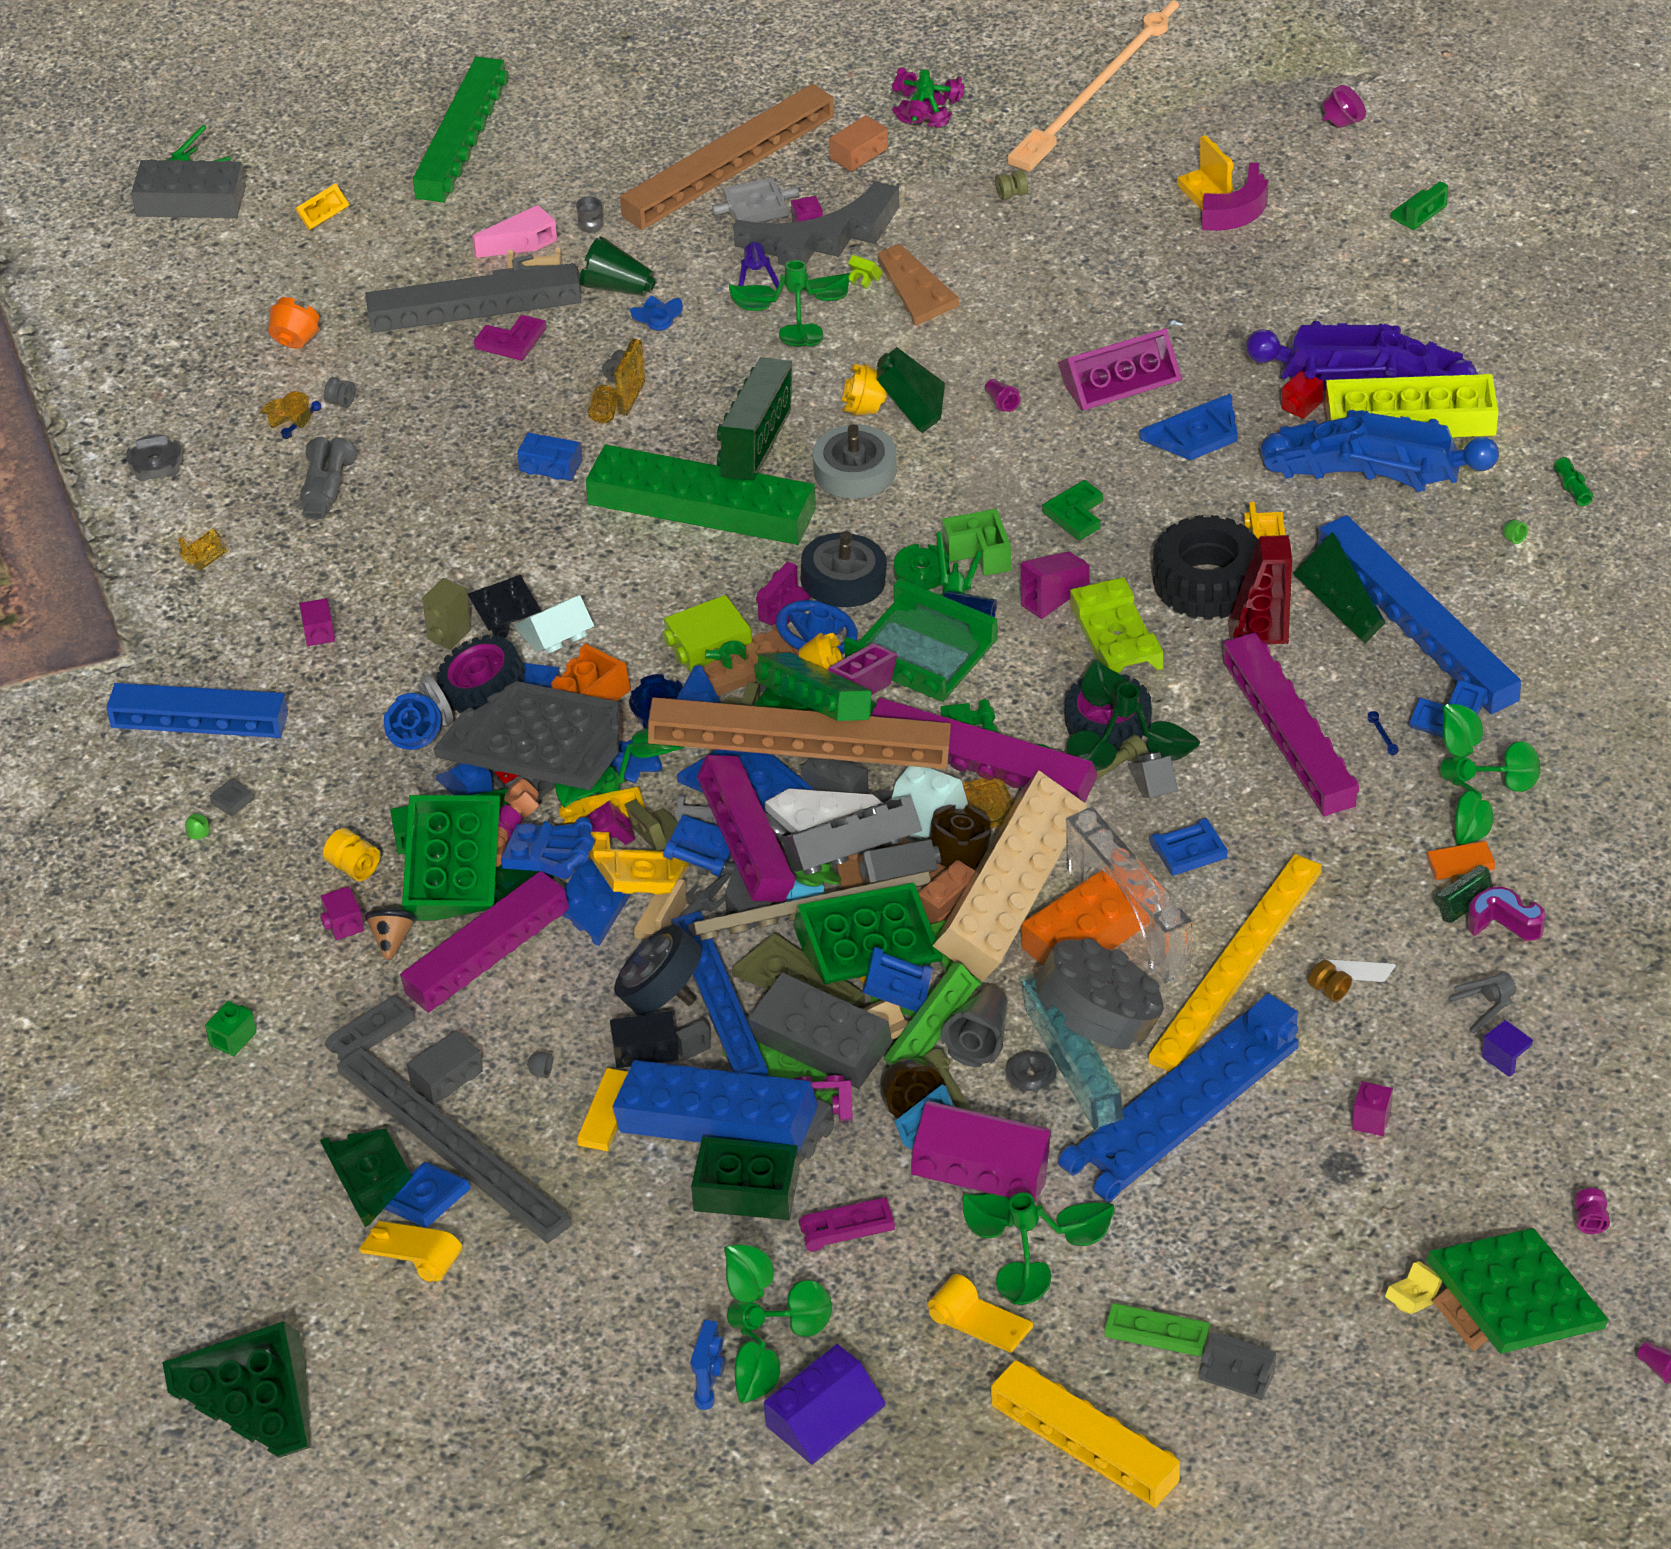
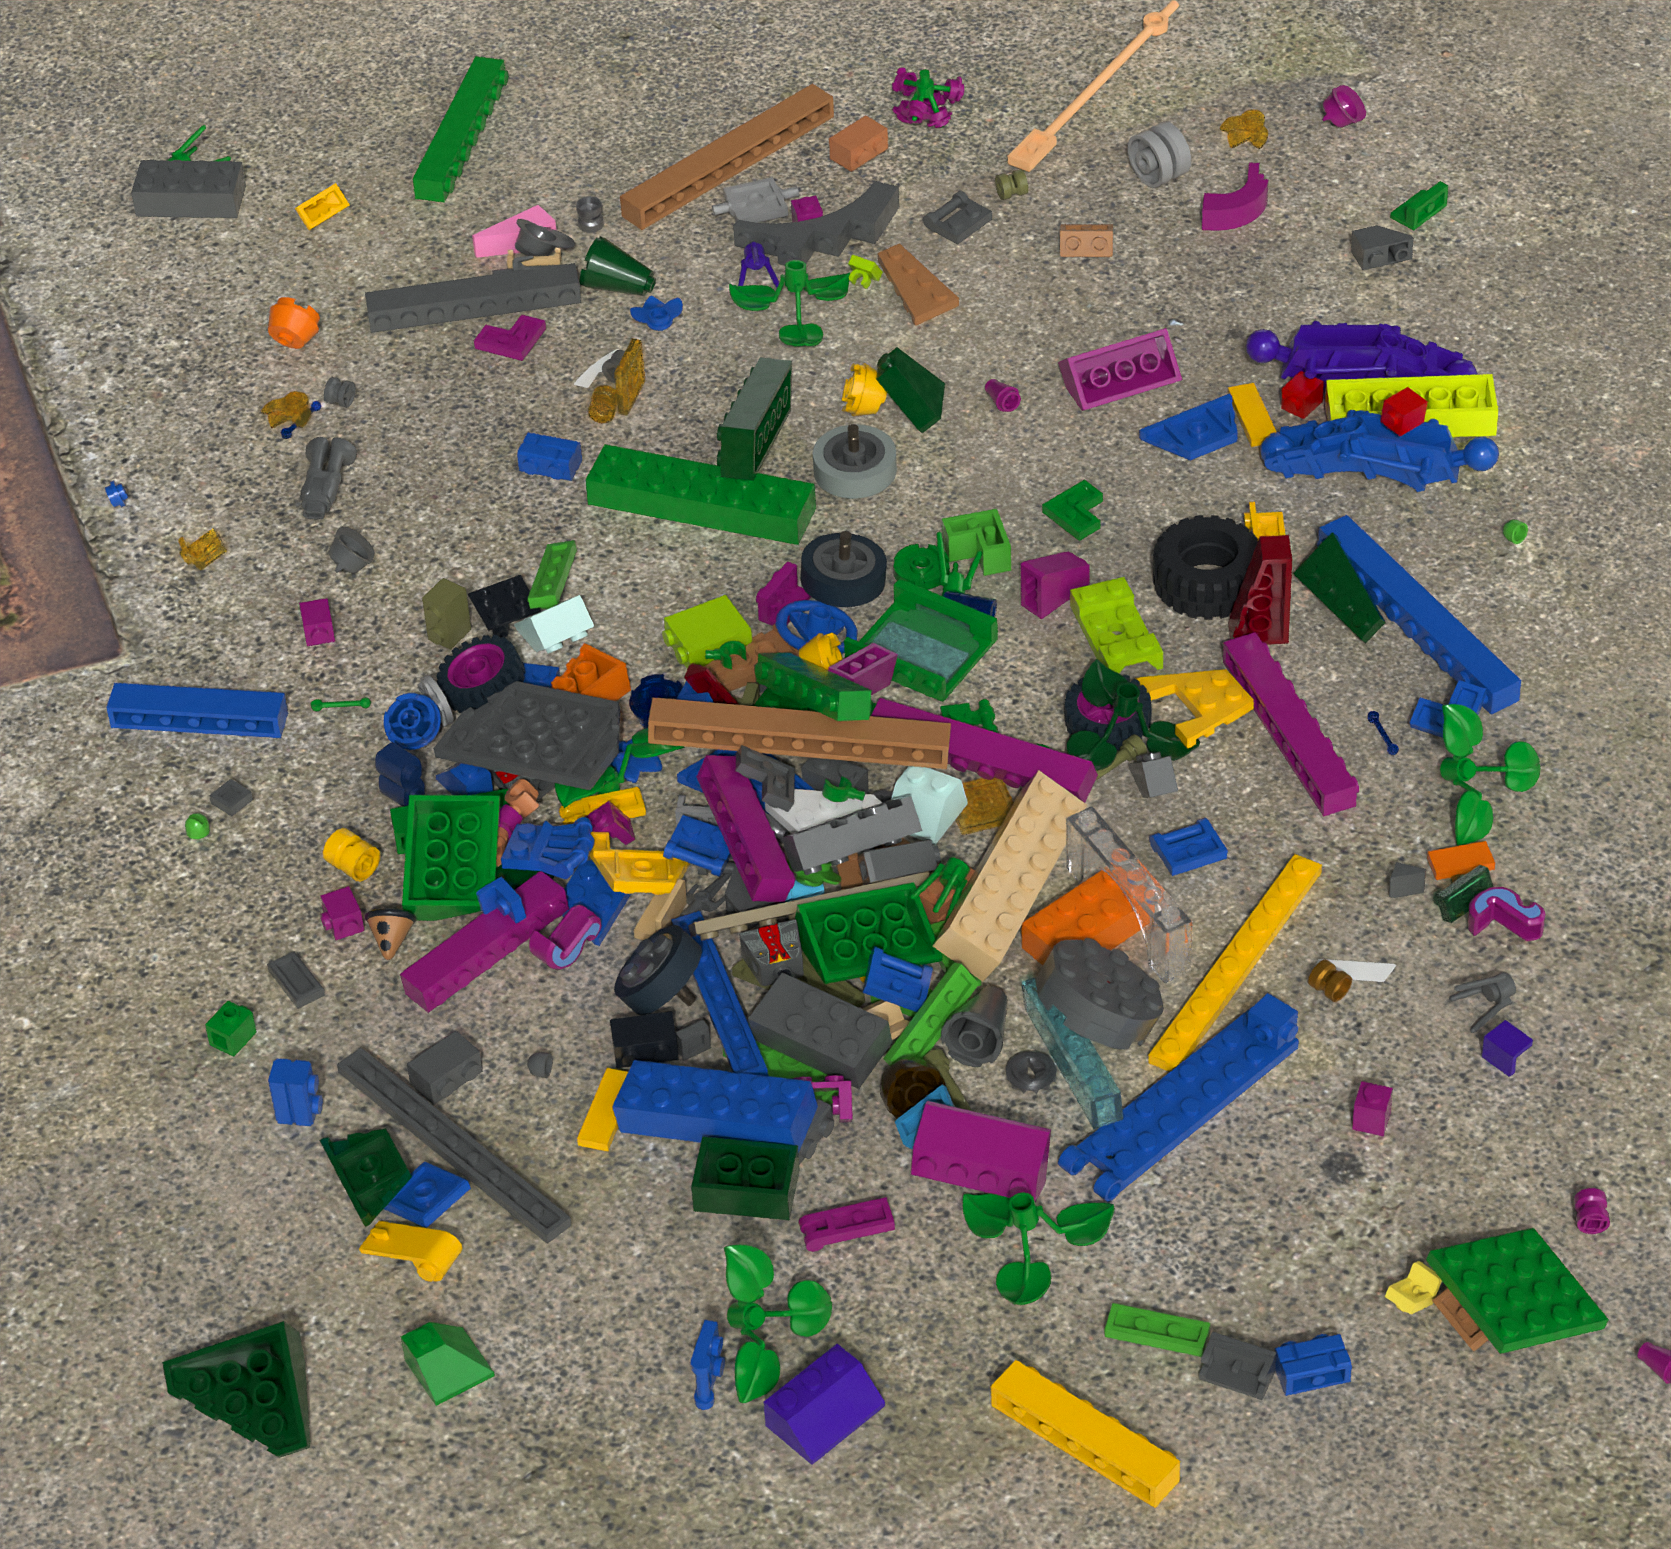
(116, 494): none -> blue plate
(146, 467): flat silver plate -> none
(294, 1092): none -> blue brick
(296, 979): none -> dark grey tile
(317, 704): none -> green hinge
(350, 550): none -> dark grey piece
(370, 1028): dark grey plate -> none
(399, 774): none -> dark blue brick
(444, 1360): none -> green slope
(501, 896): none -> blue bracket
(540, 240): none -> dark grey piece
(552, 575): none -> bright green plate
(567, 939): none -> magenta animal
(589, 375): none -> white sticker
(654, 827): olive panel -> none
(704, 681): none -> dark red slope
(773, 951): none -> dark grey torso
(775, 776): none -> dark grey plate
(843, 792): none -> green piece
(952, 877): none -> green plant
(960, 835): dark brown brick -> none
(961, 1309): yellow door -> none
(962, 223): none -> dark grey plate
(1086, 240): none -> medium nougat bracket
(1159, 154): none -> light grey wheel
(1210, 696): none -> yellow wing
(1213, 175): yellow bracket -> none
(1246, 127): none -> clear yellow plate
(1251, 413): none -> yellow tile
(1312, 1364): none -> blue brick
(1380, 247): none -> dark grey slope
(1403, 411): none -> red brick
(1406, 880): none -> dark grey slope
(1573, 481): green pin -> none

